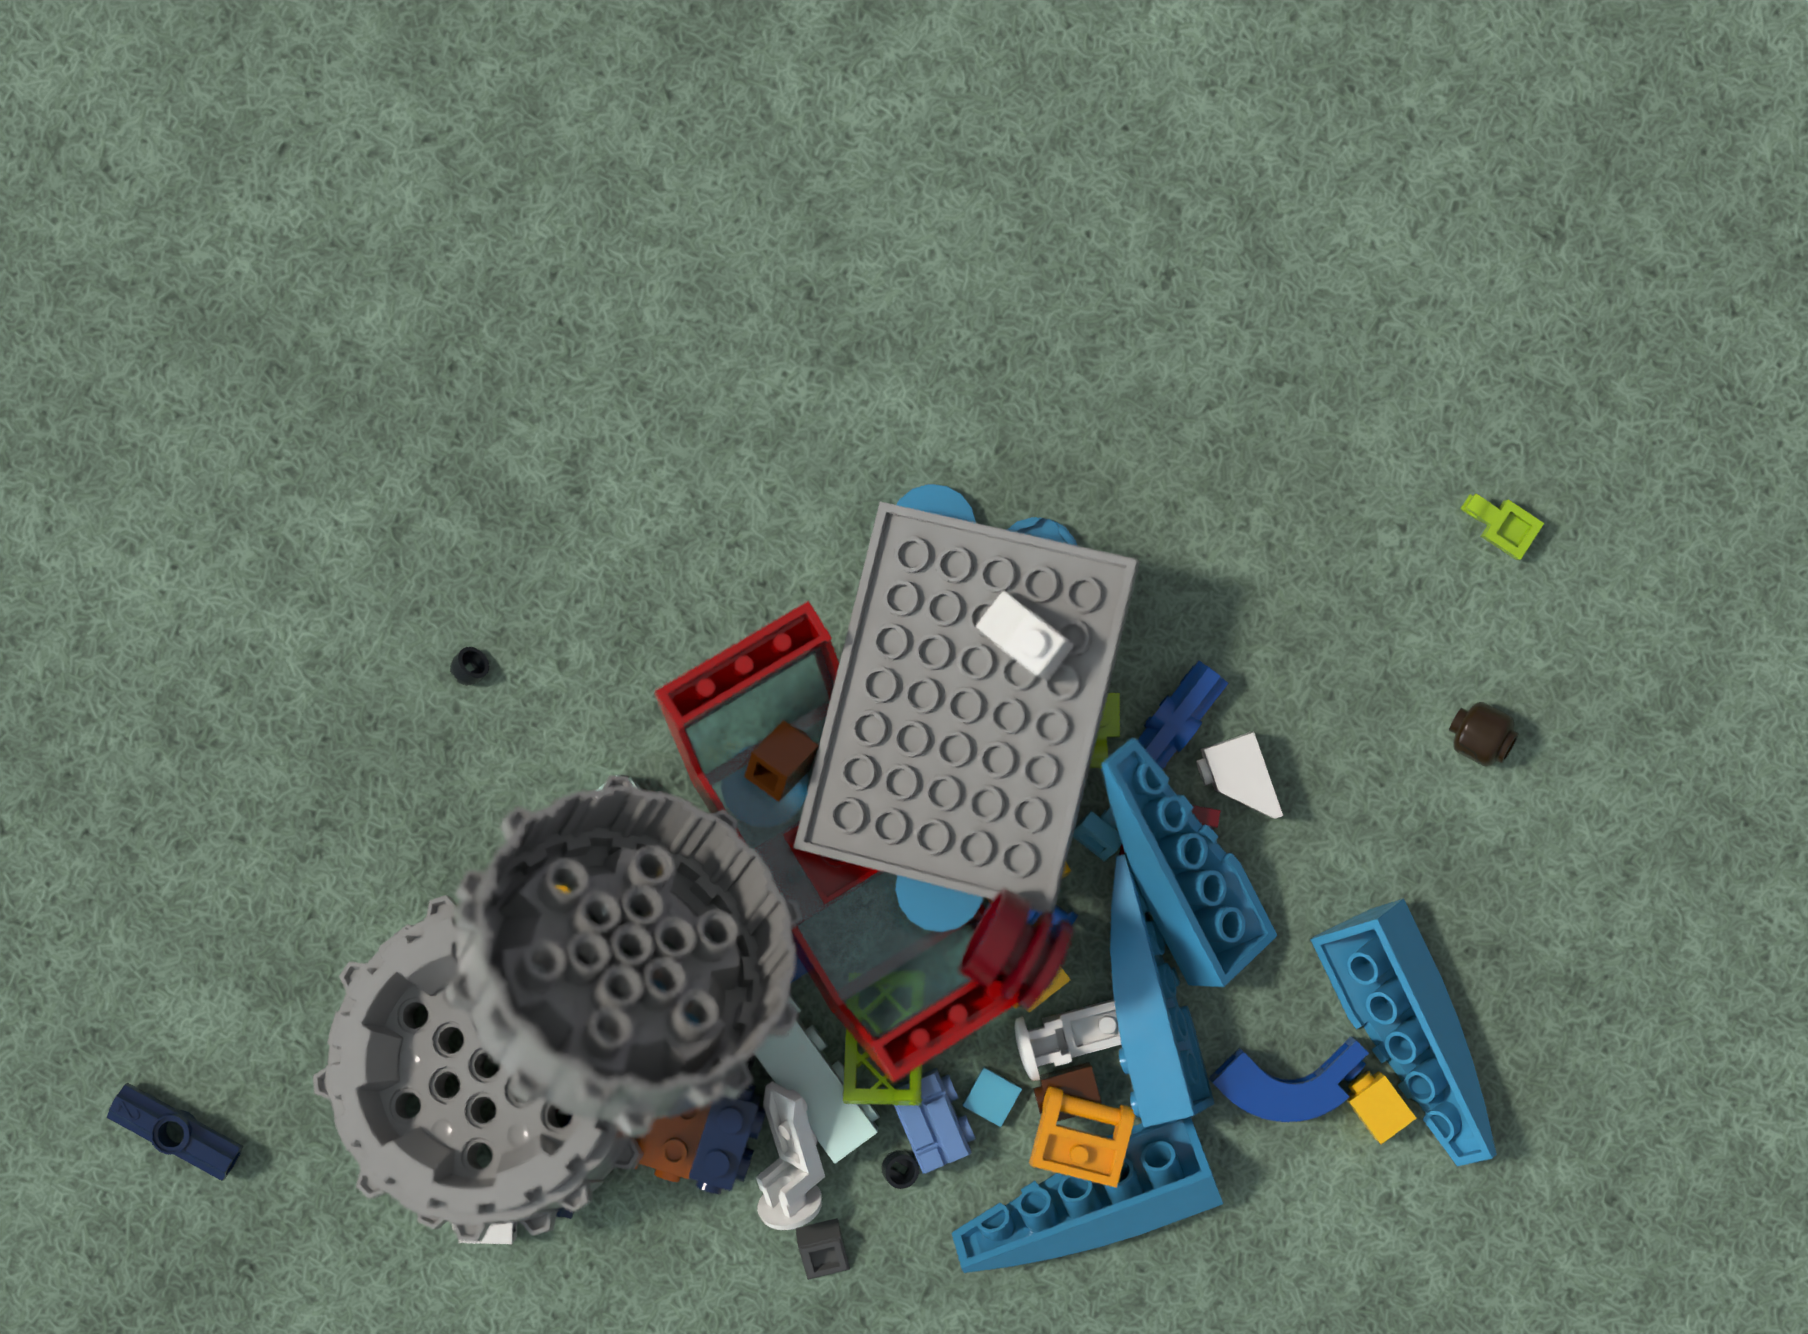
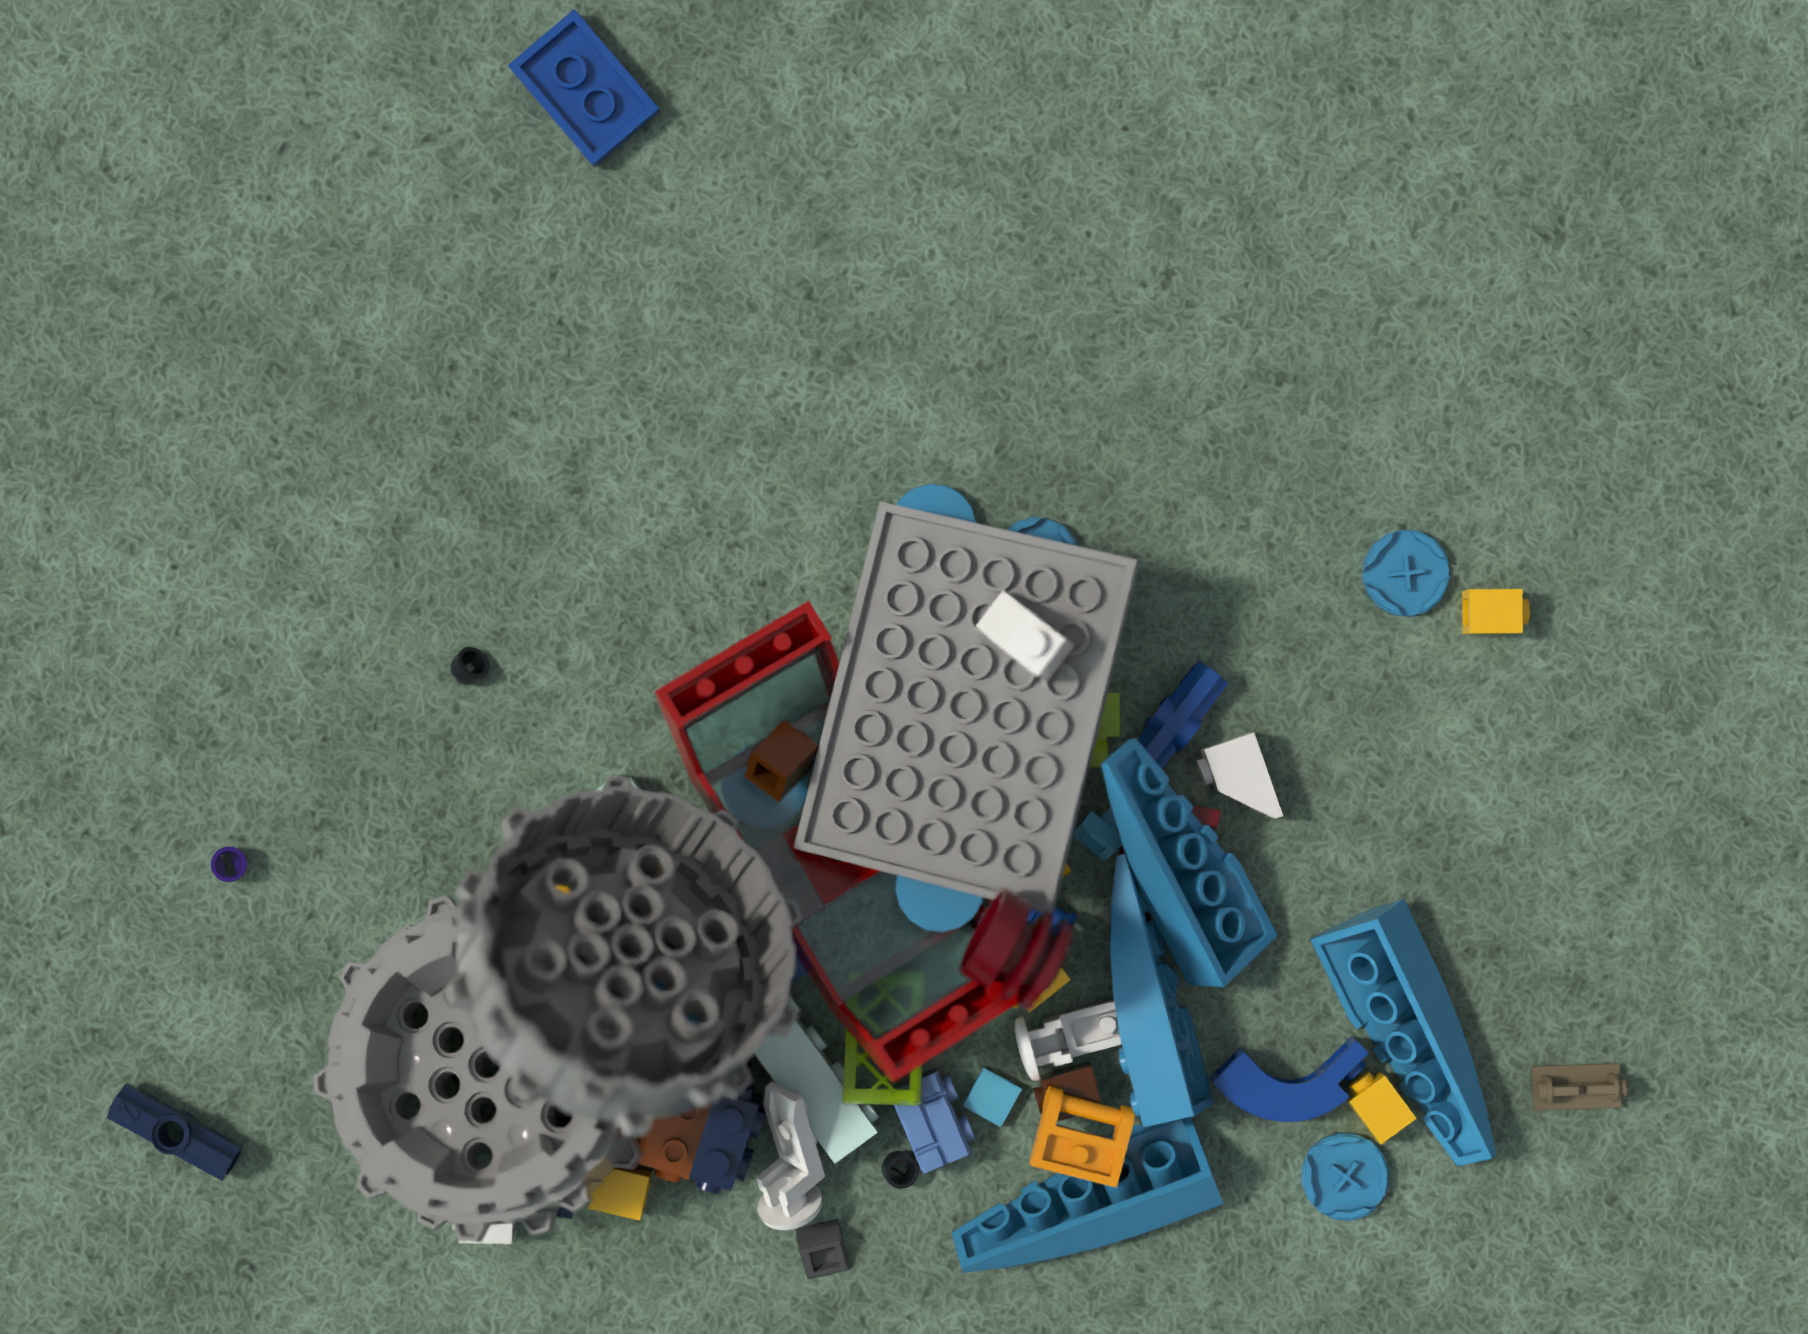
(238, 861): none -> dark purple hinge
(584, 88): none -> blue plate
(623, 1193): none -> yellow brick
(1345, 1176): none -> dark azure tile
(1406, 573): none -> dark azure tile
(1483, 734): dark brown head -> none
(1494, 611): none -> yellow brick
(1507, 527): lime plate -> none
(1577, 1086): none -> dark tan hinge

